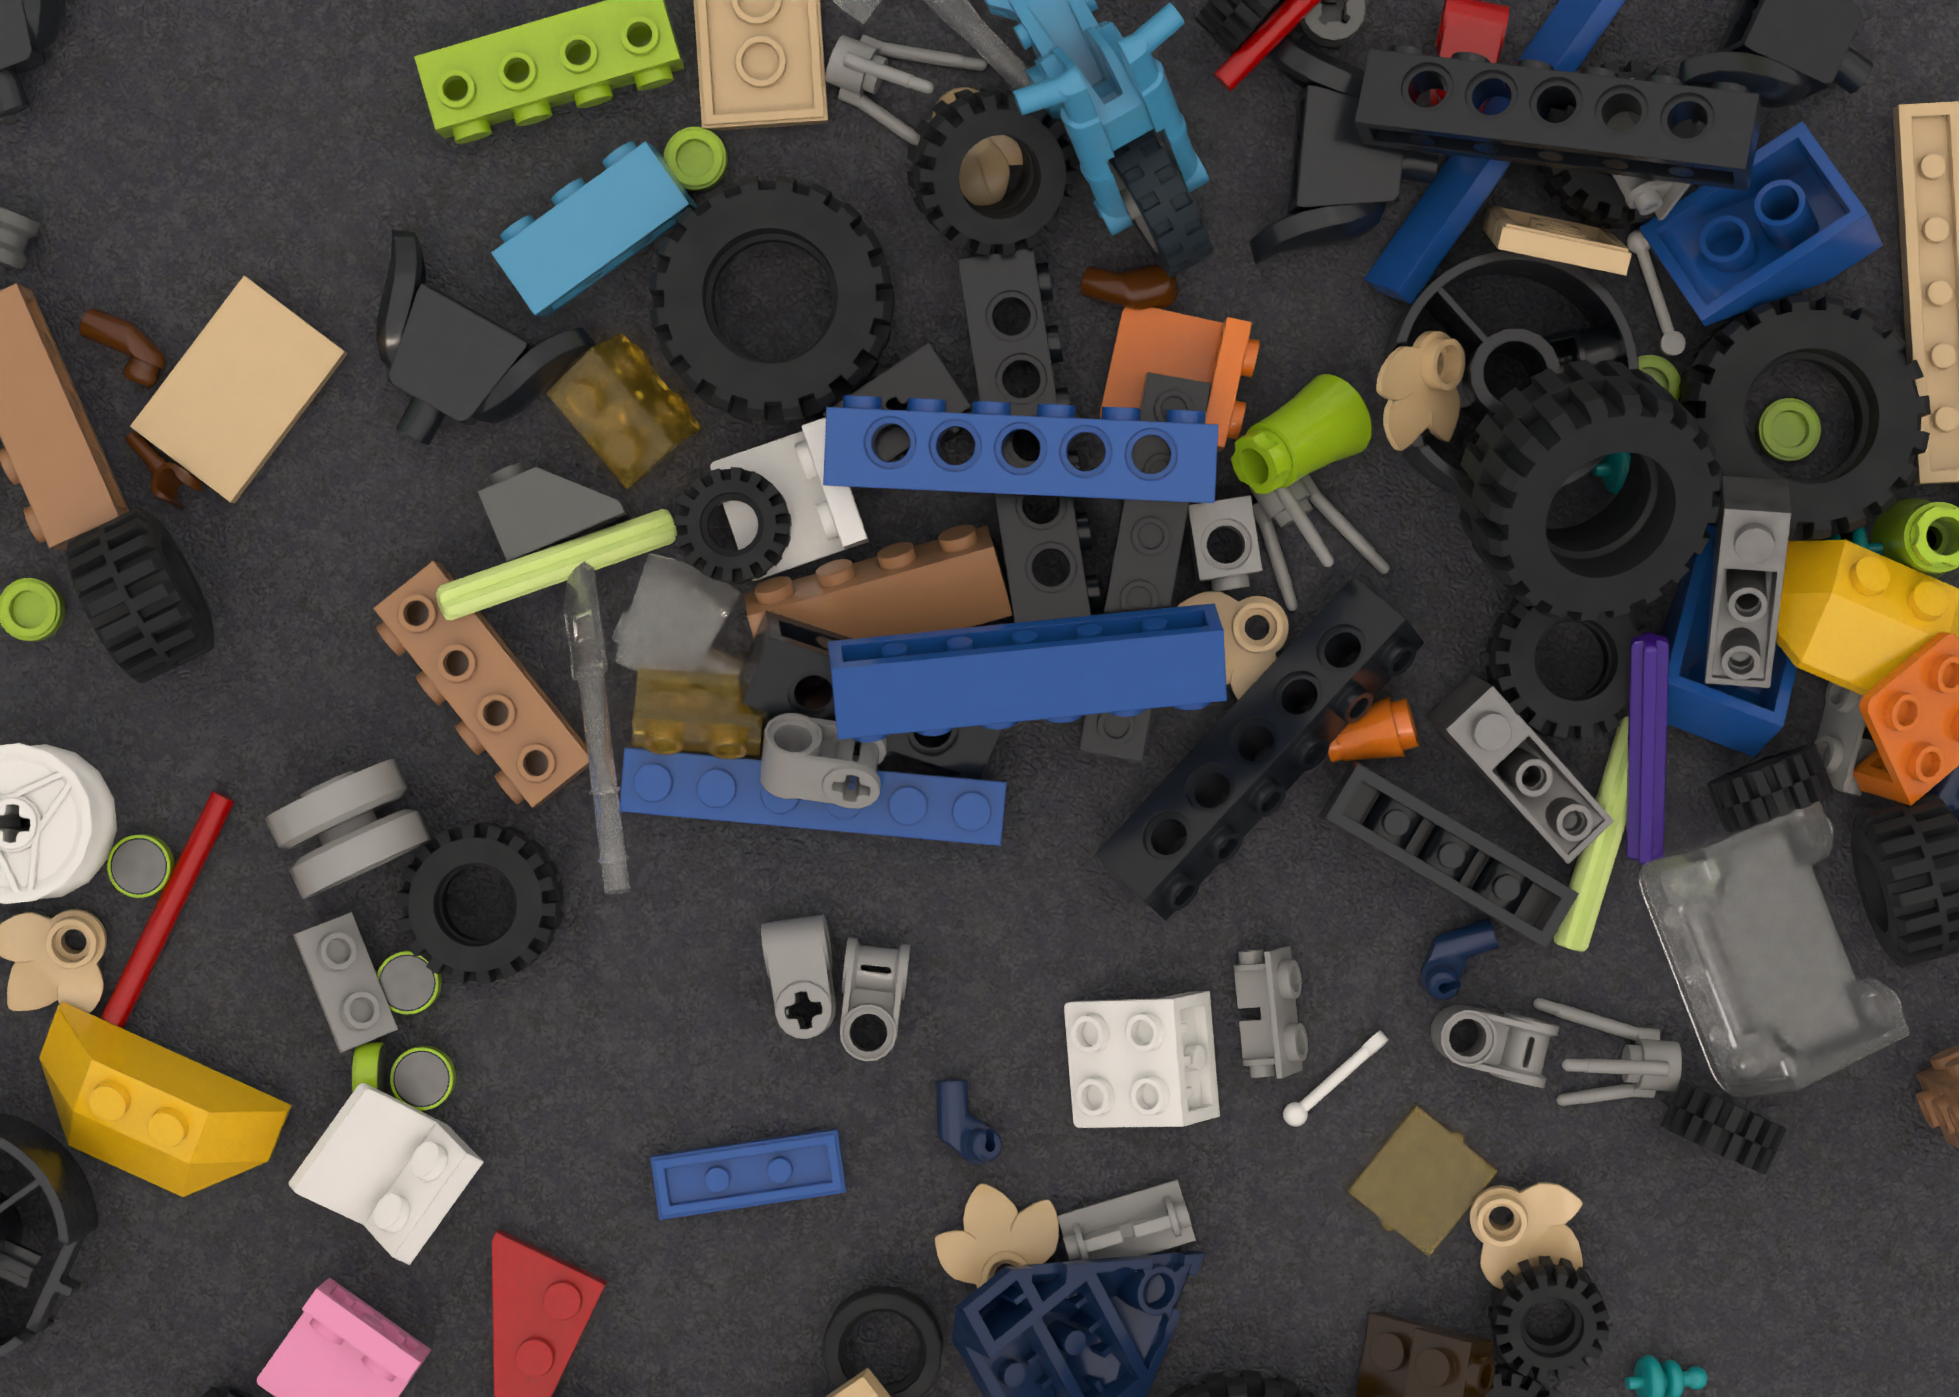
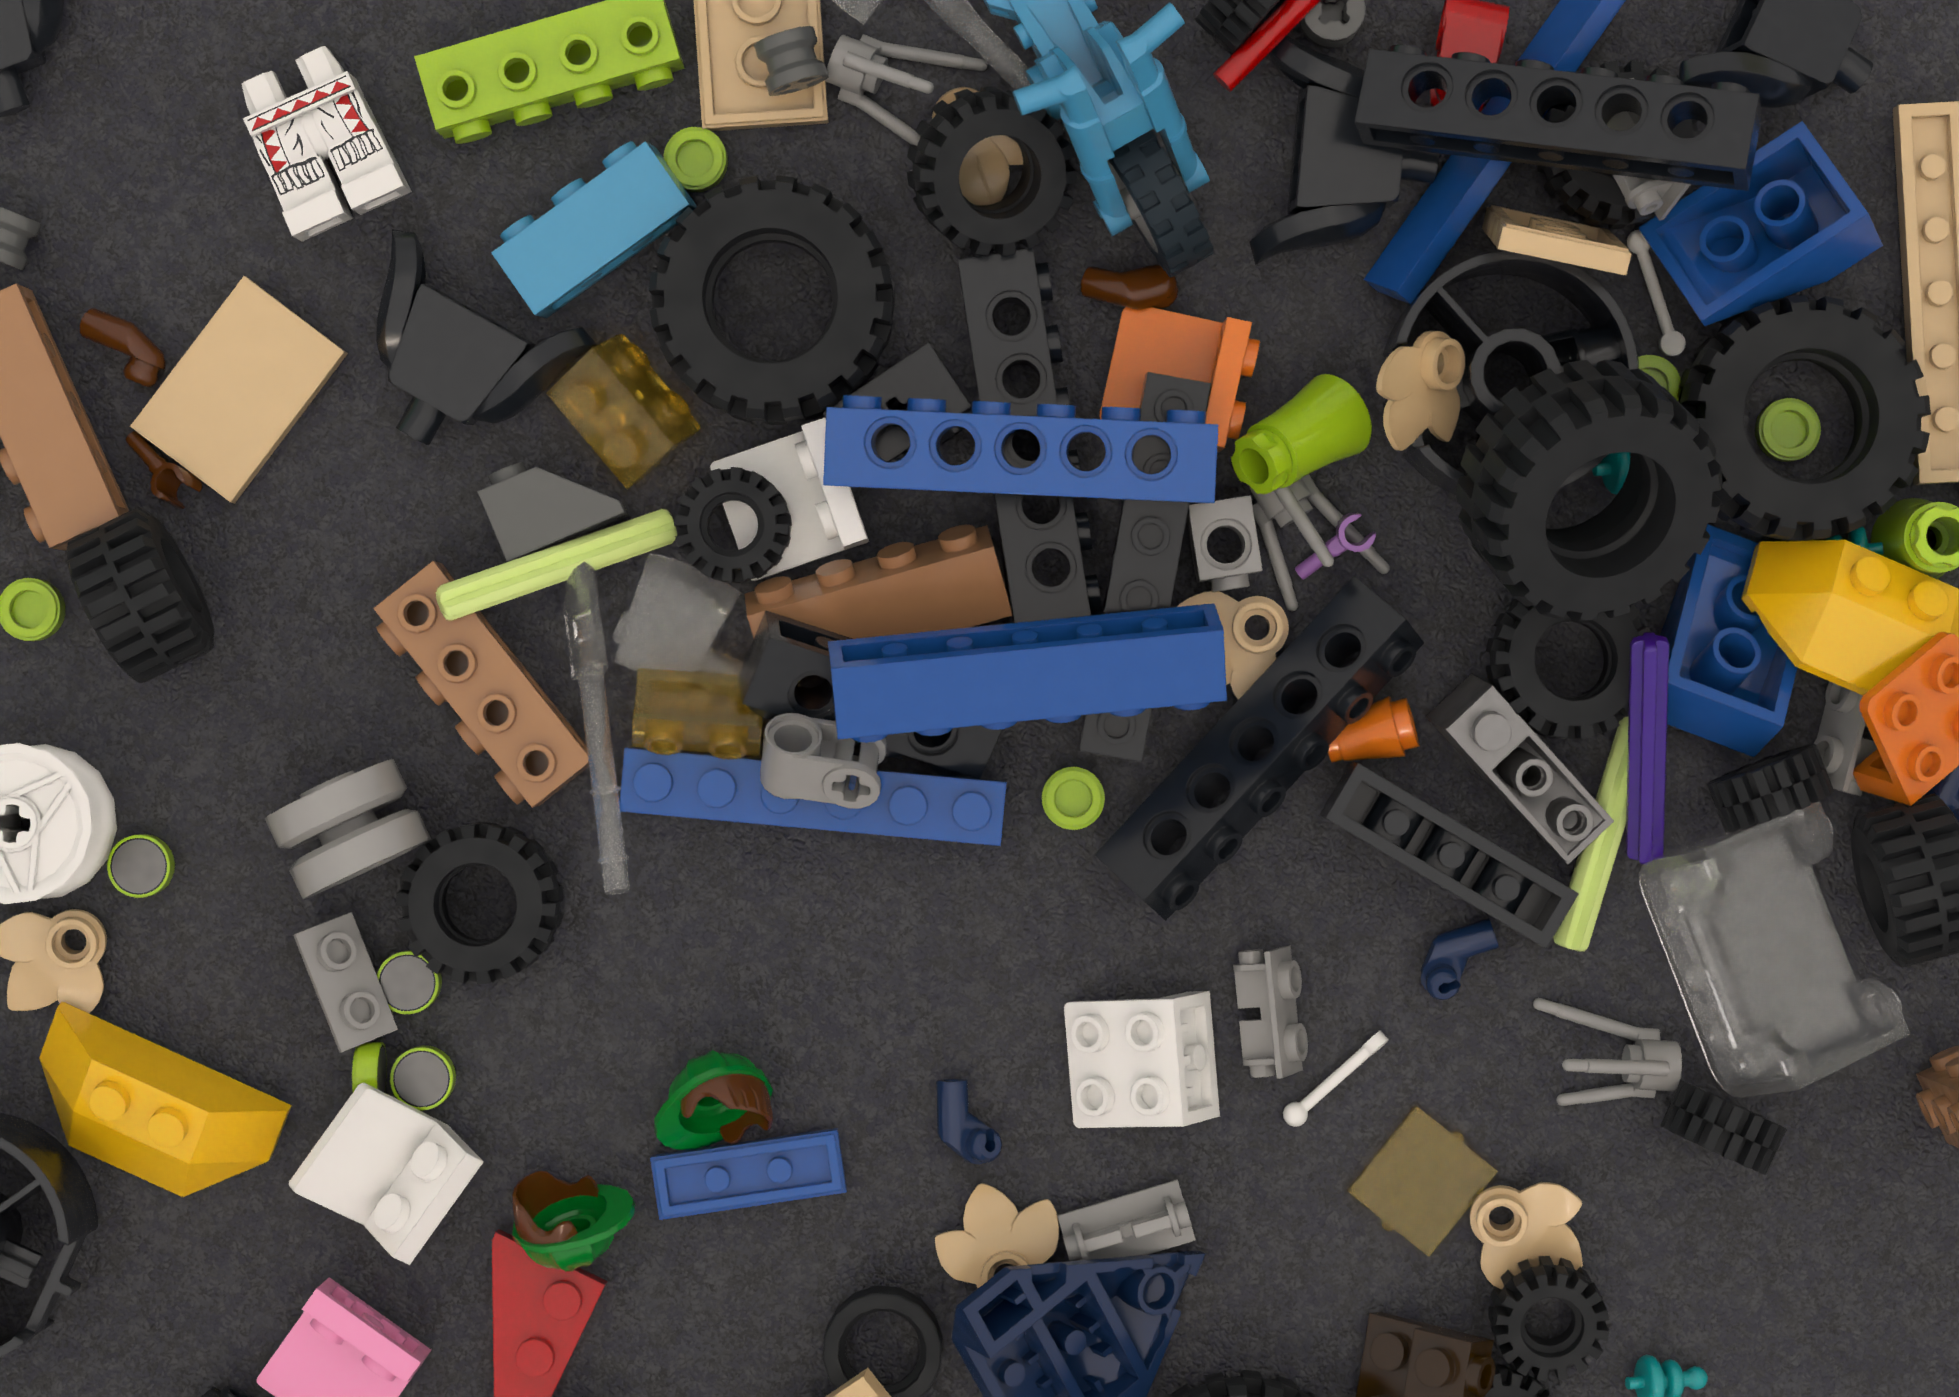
(167, 909): red bar -> none
(307, 129): none -> white hips
(567, 1222): none -> green piece
(714, 1101): none -> green piece
(791, 60): none -> dark grey wheel
(796, 961): light grey piece -> none
(873, 993): light grey piece -> none
(1073, 798): none -> lime tile
(1336, 546): none -> medium lavender hand
(1505, 1043): light grey piece -> none
(1747, 580): flat silver slope -> none

